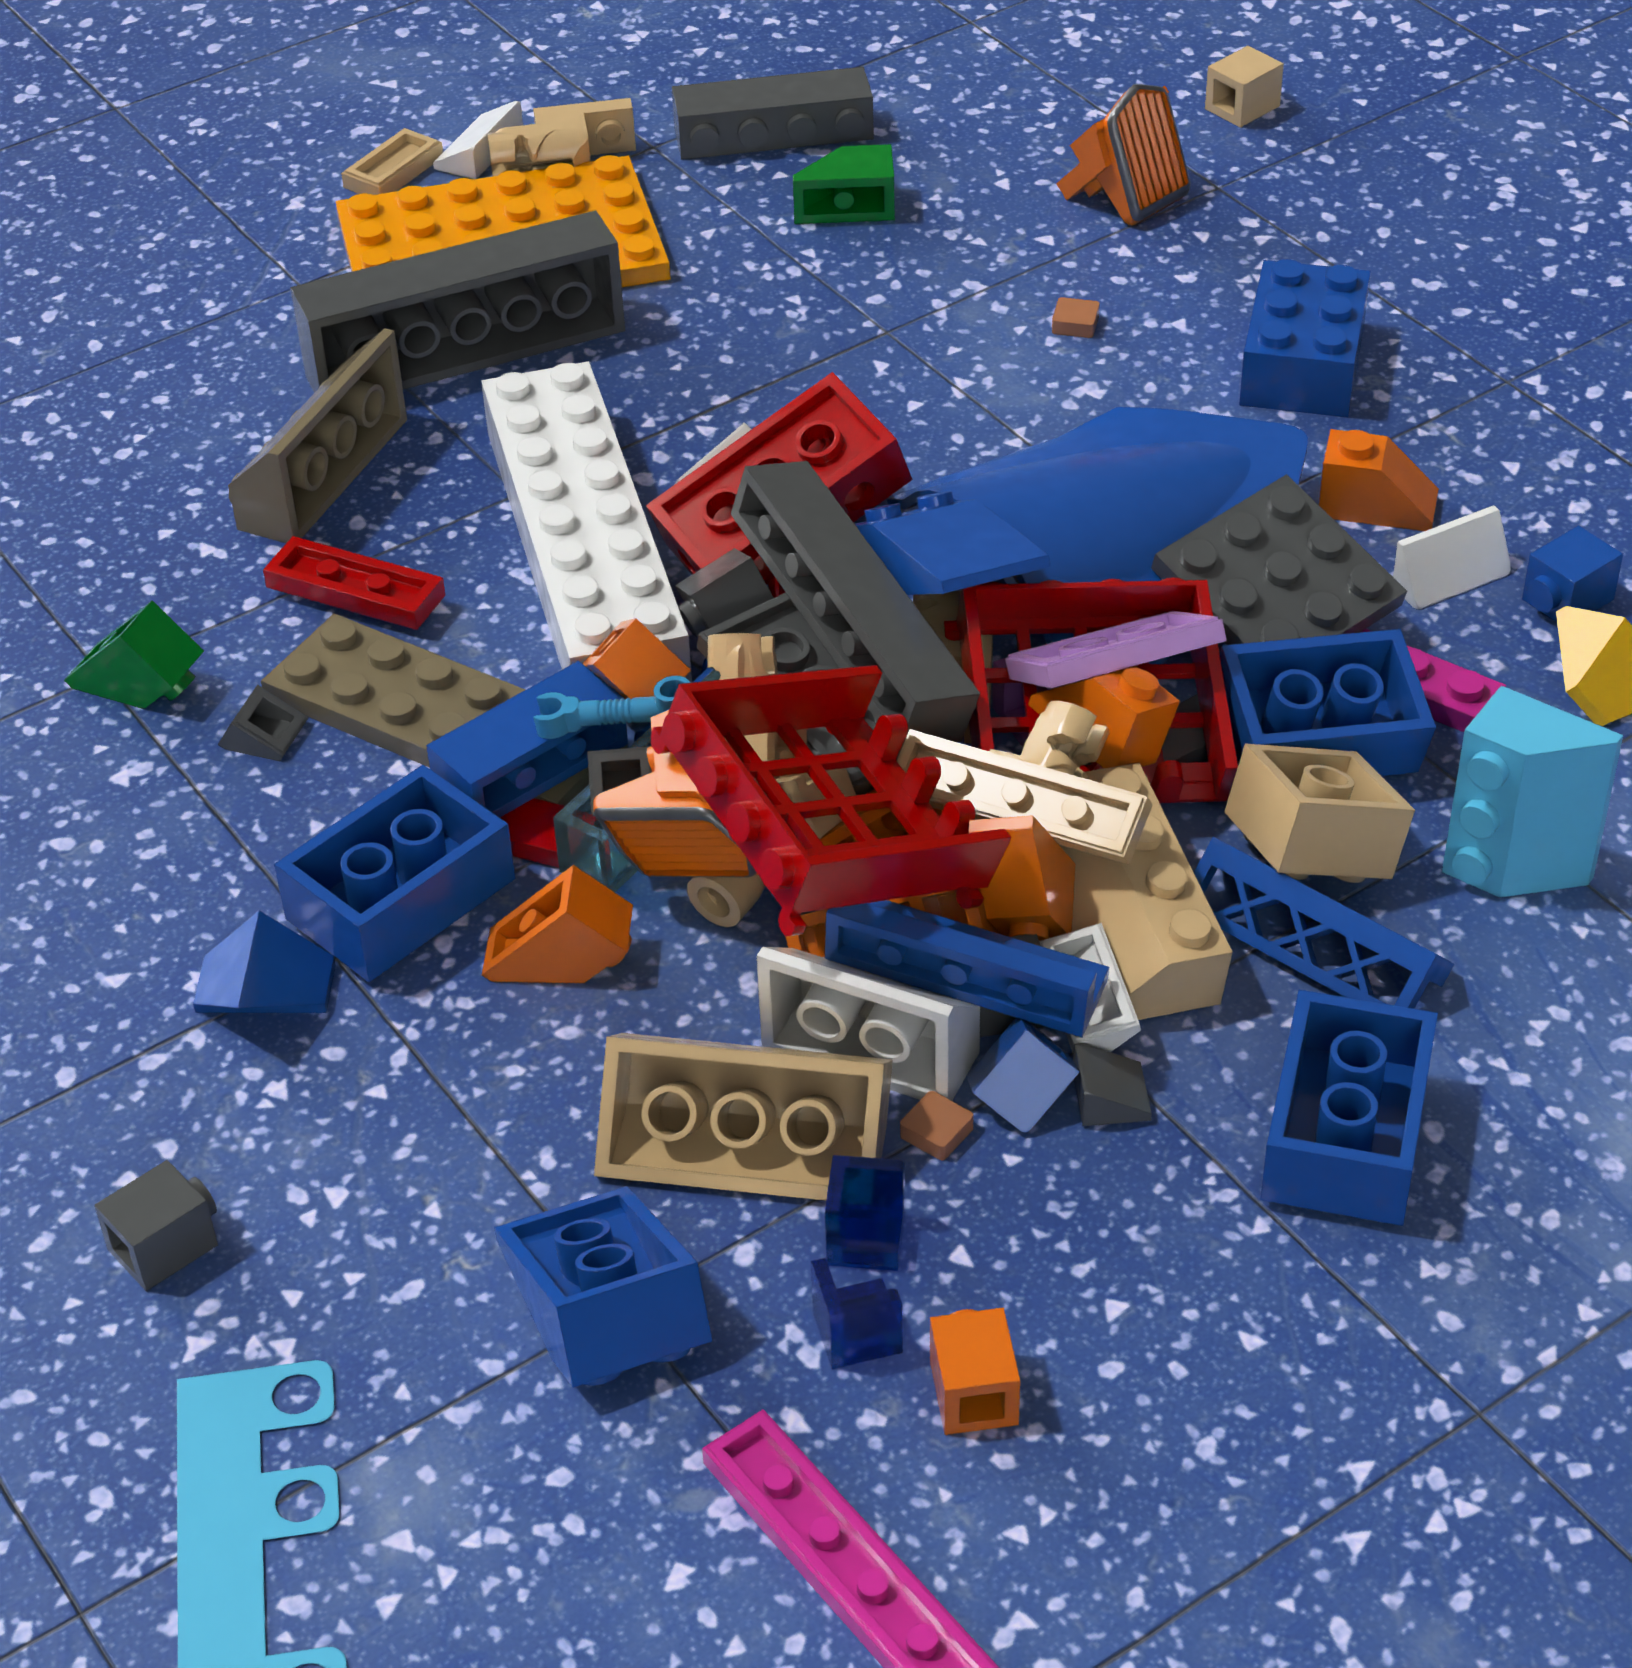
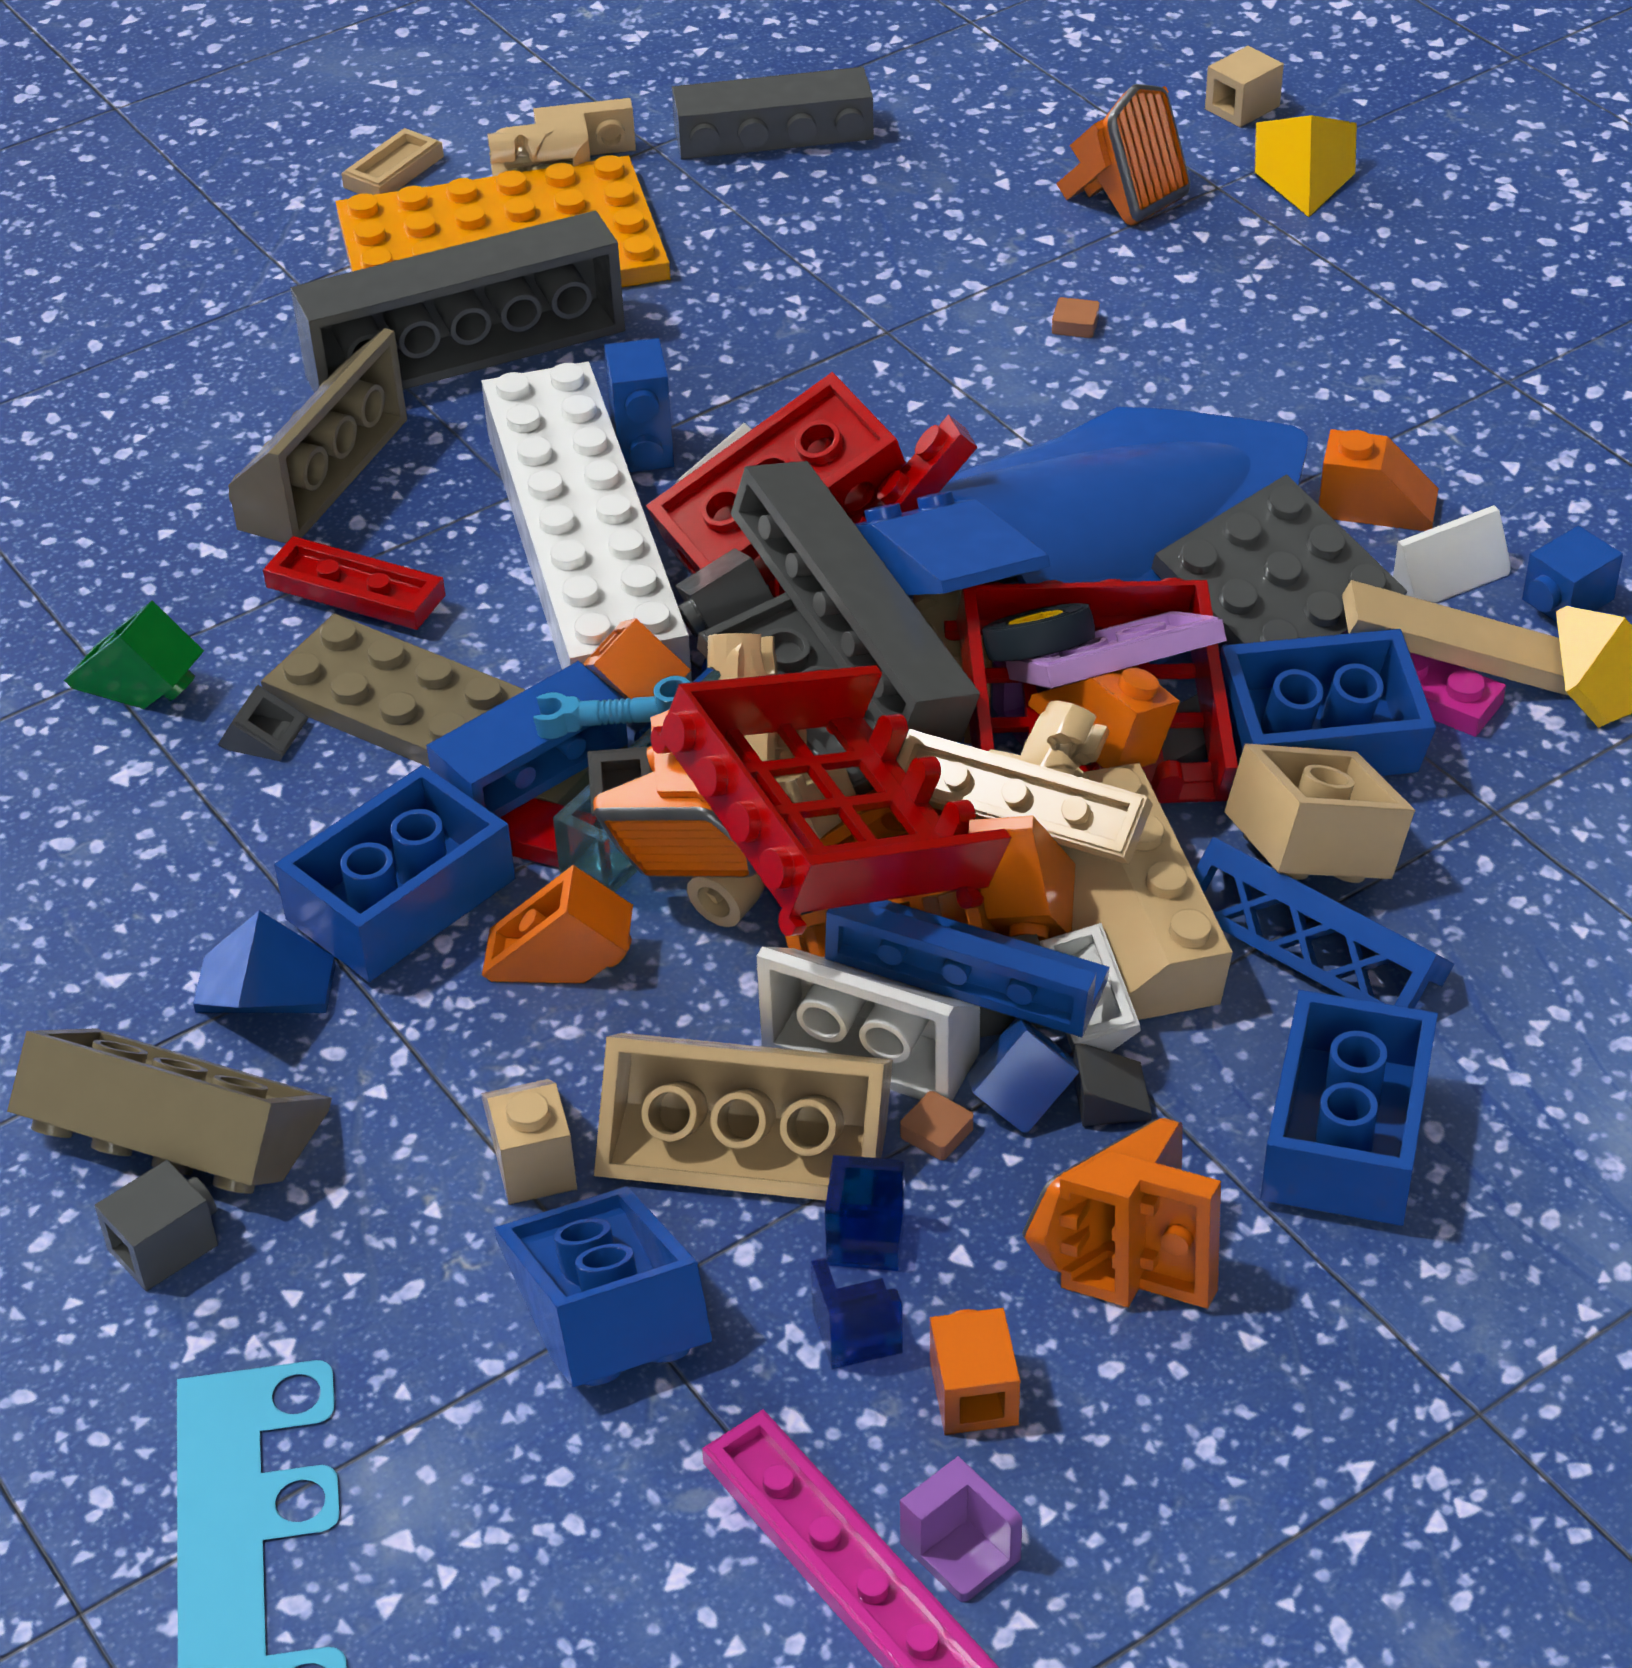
(164, 1106): none -> dark tan slope
(470, 151): white slope -> none
(531, 1140): none -> tan slope
(640, 403): none -> blue brick
(846, 186): green slope -> none
(936, 460): none -> red plate
(960, 1529): none -> medium lavender panel
(1038, 632): none -> black bush
(1131, 1222): none -> orange piece
(1304, 338): blue brick -> none
(1306, 158): none -> yellow slope
(1458, 636): none -> tan tile
(1529, 797): medium azure slope -> none

